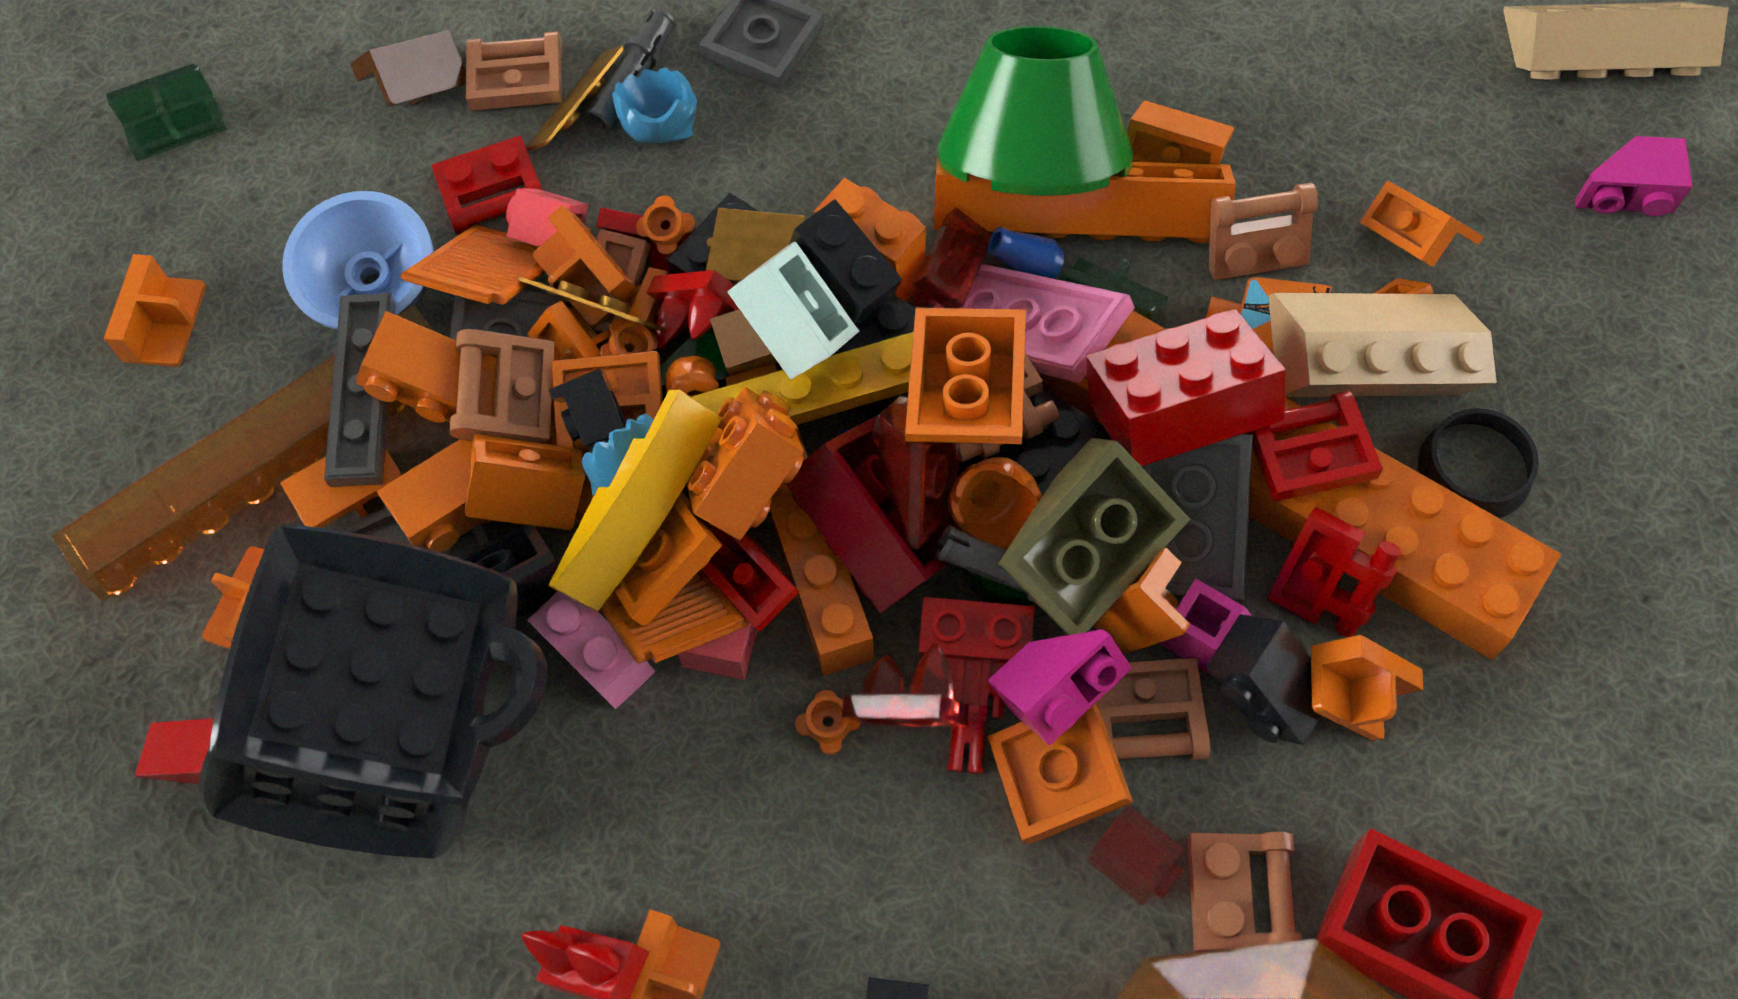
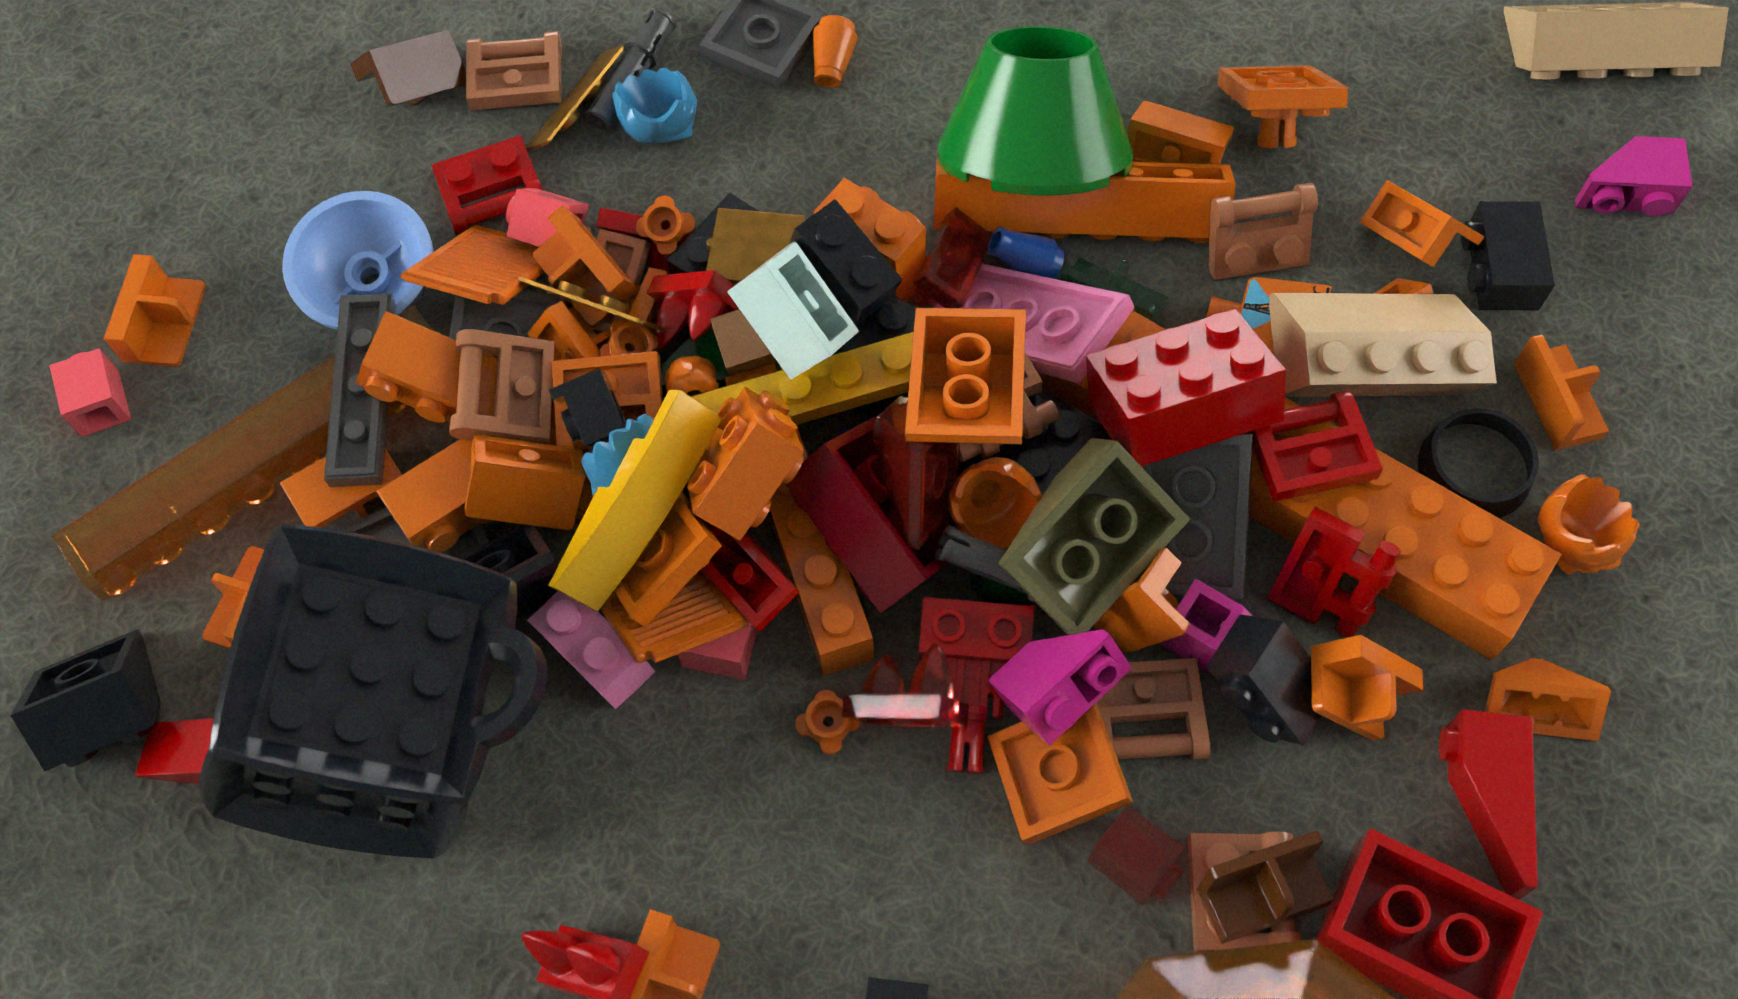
(89, 702): none -> black slope
(90, 392): none -> coral brick
(167, 111): clear green panel -> none
(833, 47): none -> orange cone
(1265, 888): none -> reddish brown panel
(1278, 93): none -> orange plate
(1494, 783): none -> red slope
(1513, 260): none -> black brick
(1554, 698): none -> orange slope
(1561, 393): none -> orange panel
(1587, 525): none -> orange hair

